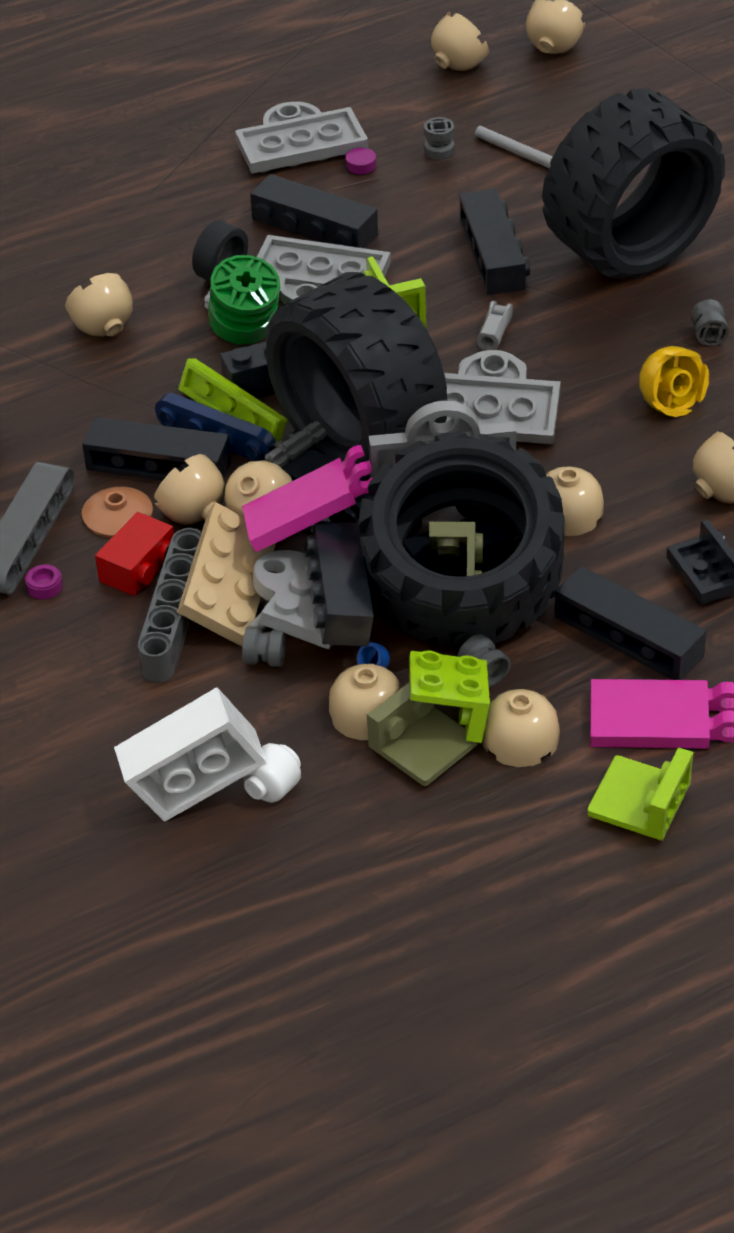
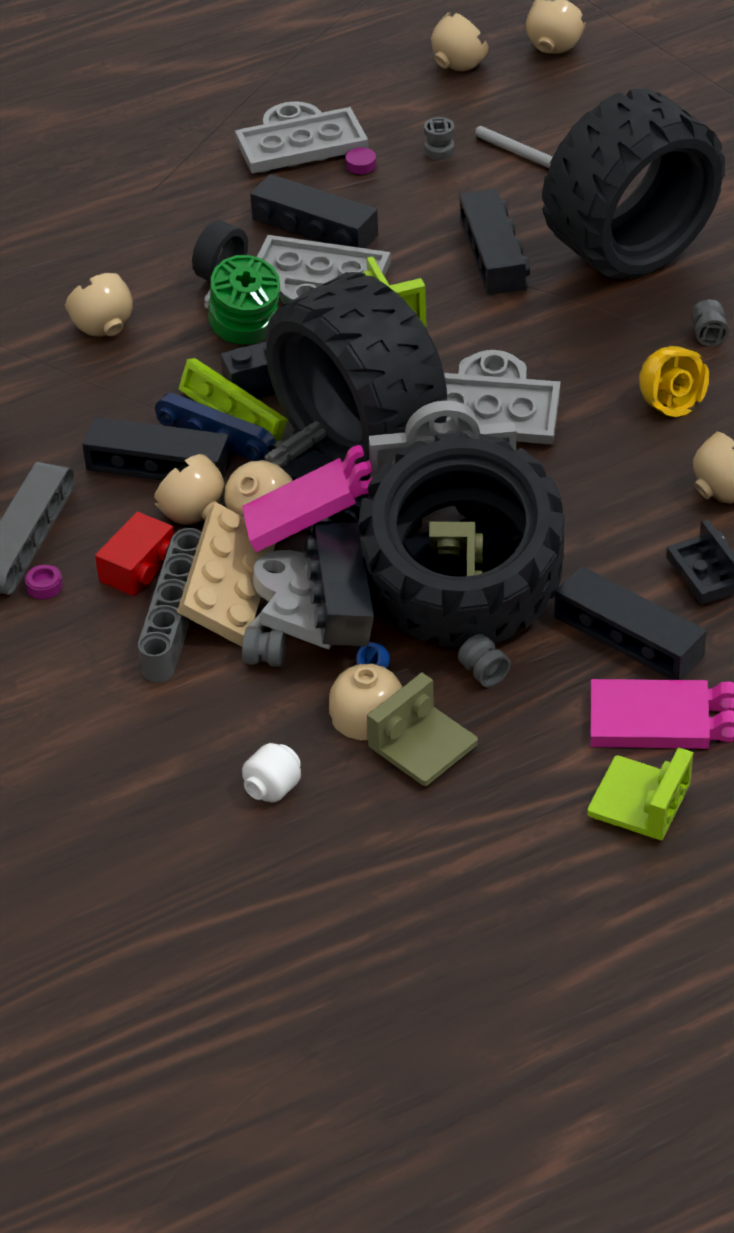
(112, 508): nougat dish -> none
(190, 754): white brick -> none
(452, 682): lime bracket -> none
(494, 326): light grey bar -> none
(521, 728): tan cylinder -> none
(580, 499): tan cylinder -> none

